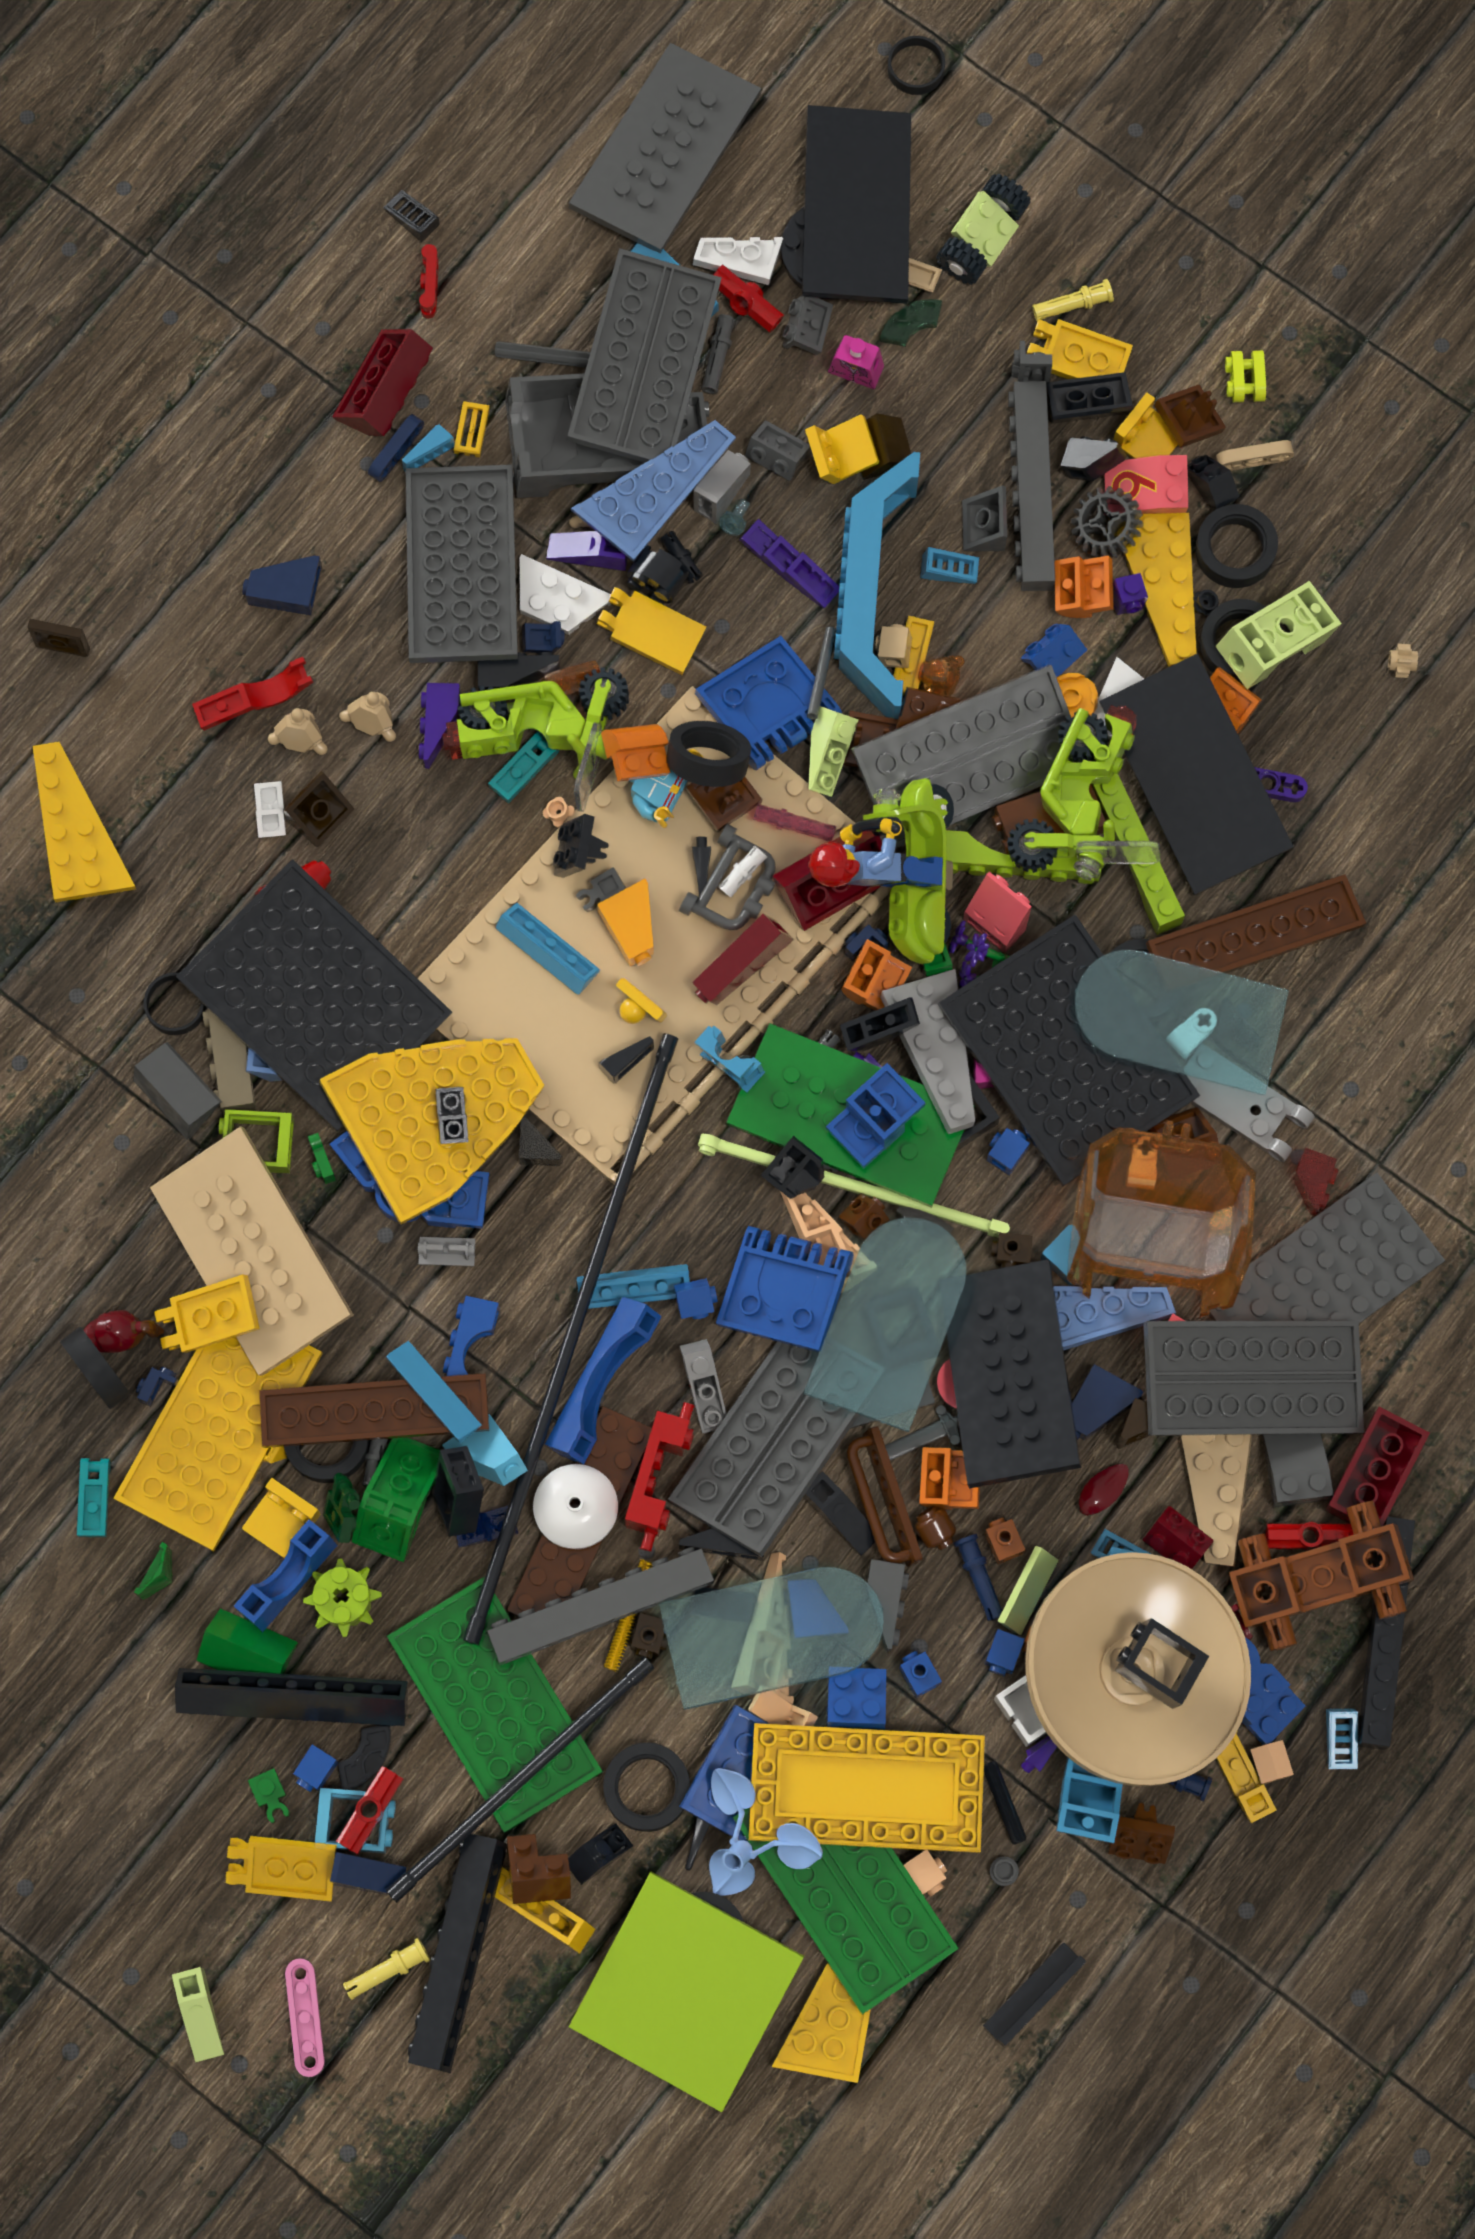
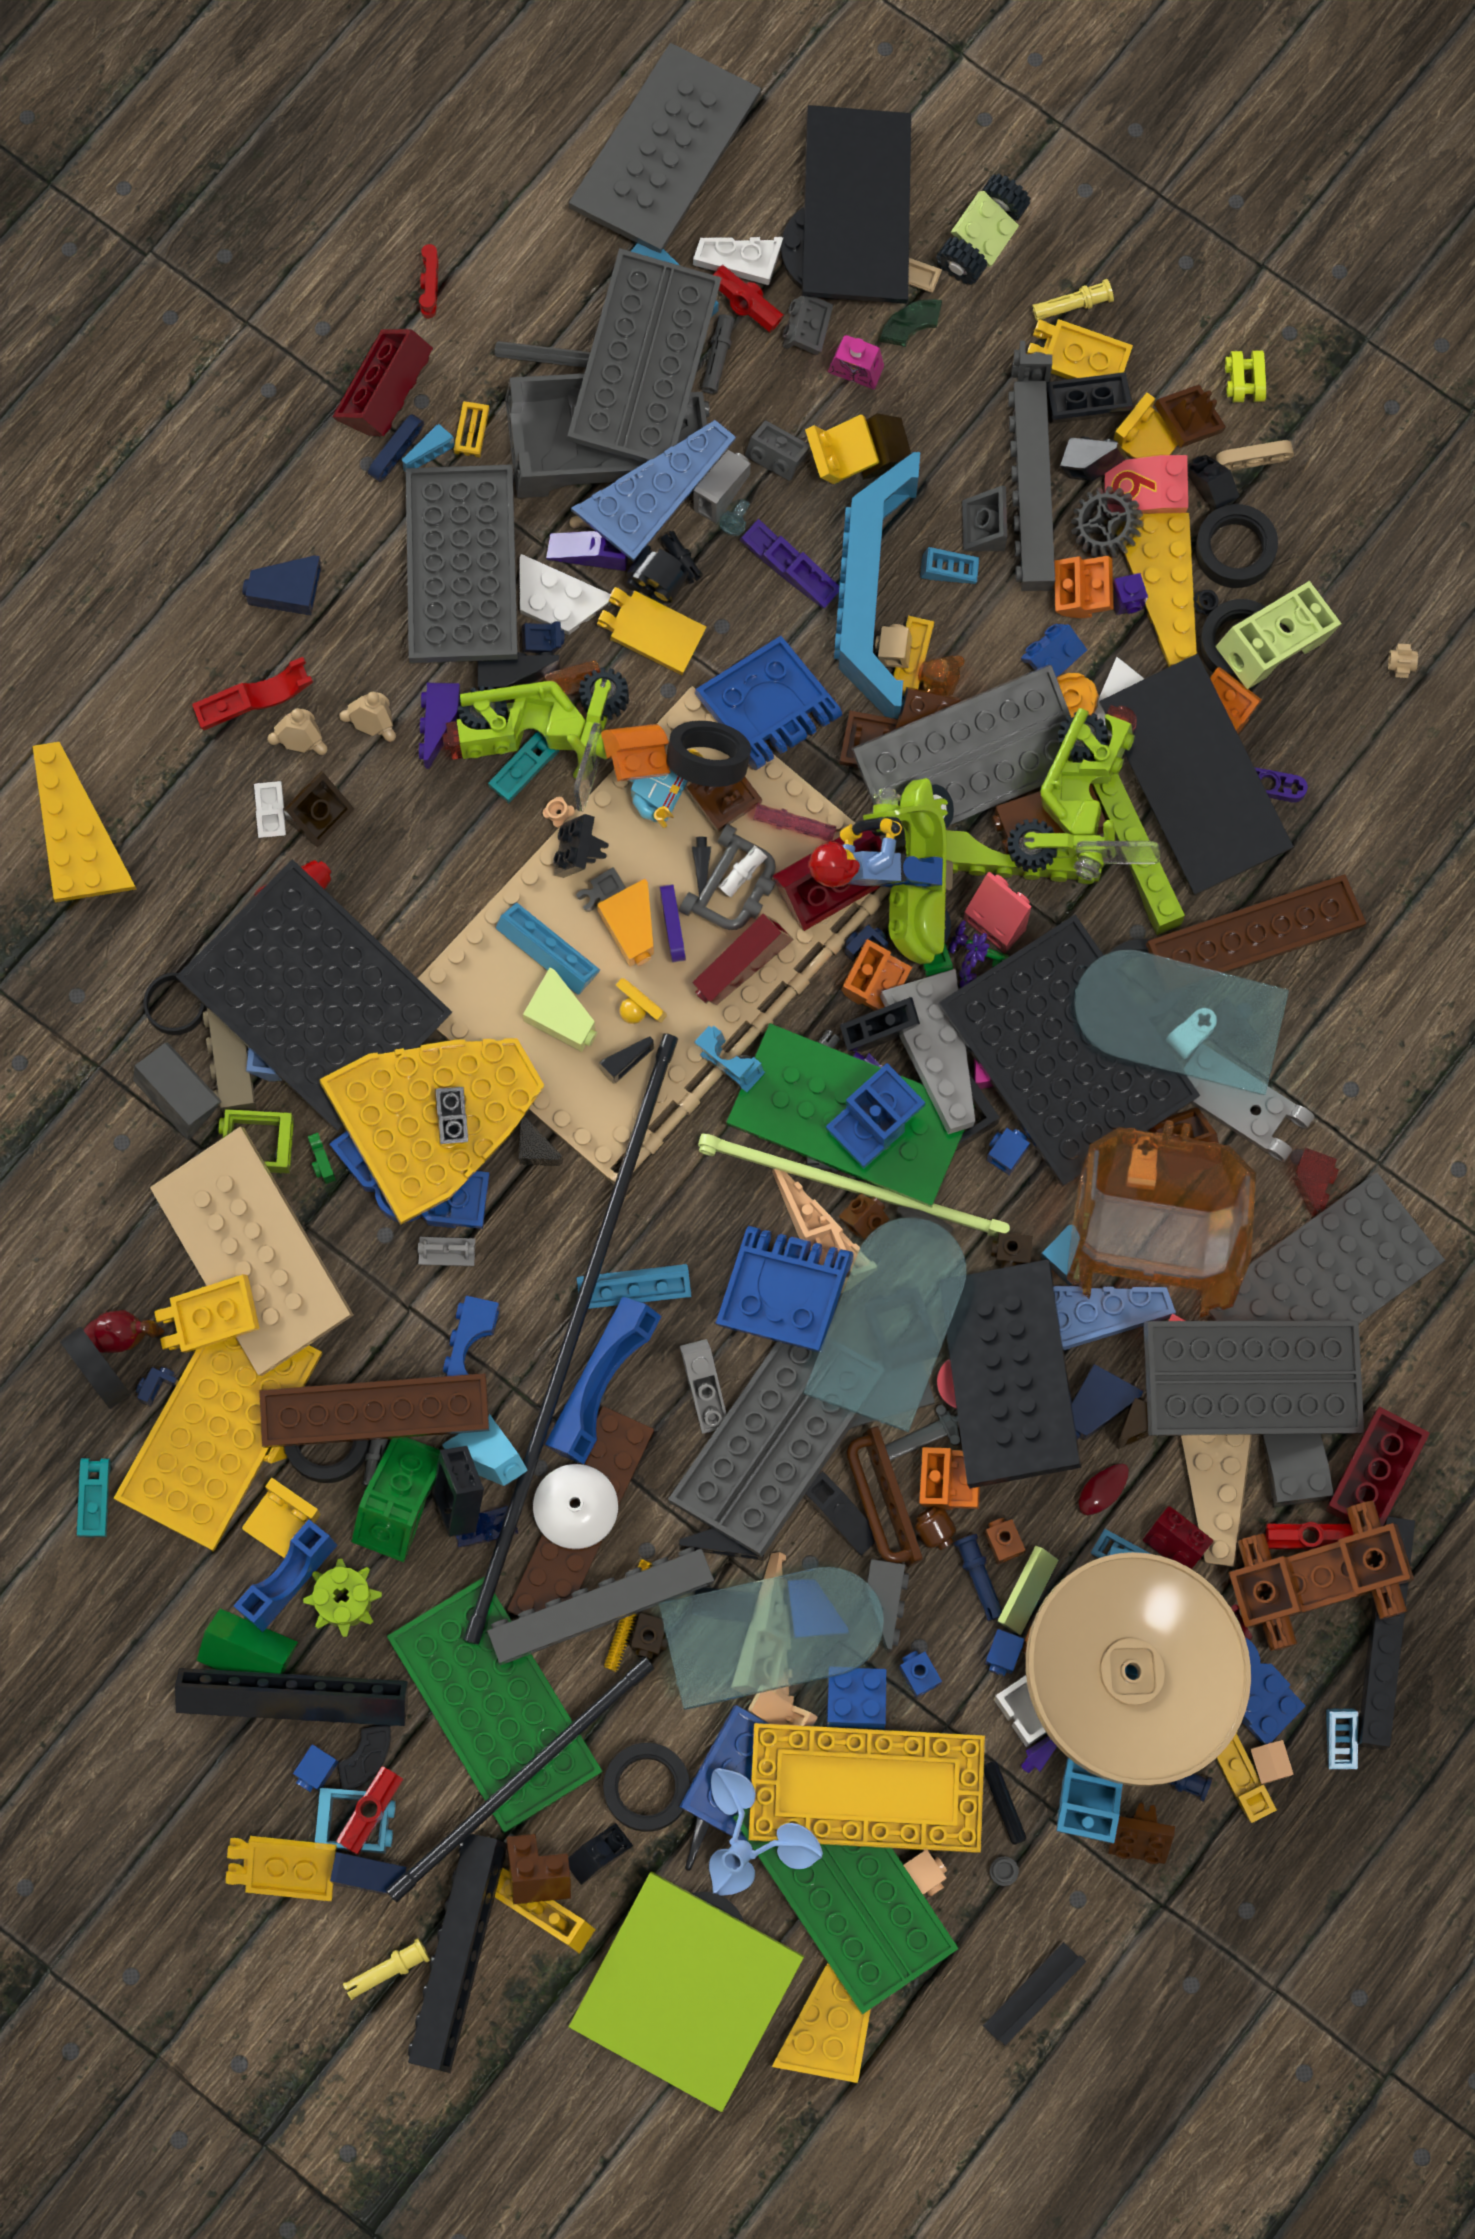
(58, 637): dark brown tile -> none
(158, 1575): green slope -> none
(198, 2013): yellowish green slope -> none
(268, 1791): green plate -> none
(305, 2017): bright pink plate -> none
(339, 1508): dark green plate -> none
(420, 232): black slope -> none
(433, 1391): dark azure slope -> none
(560, 1013): none -> yellowish green slope
(668, 1435): red brick -> none
(672, 923): none -> dark purple beam
(695, 1299): blue brick -> none
(795, 1169): black slope -> none
(821, 673): dark grey piece -> none
(829, 748): yellowish green slope -> none
(916, 41): black tyre -> none
(1177, 1694): black window -> none

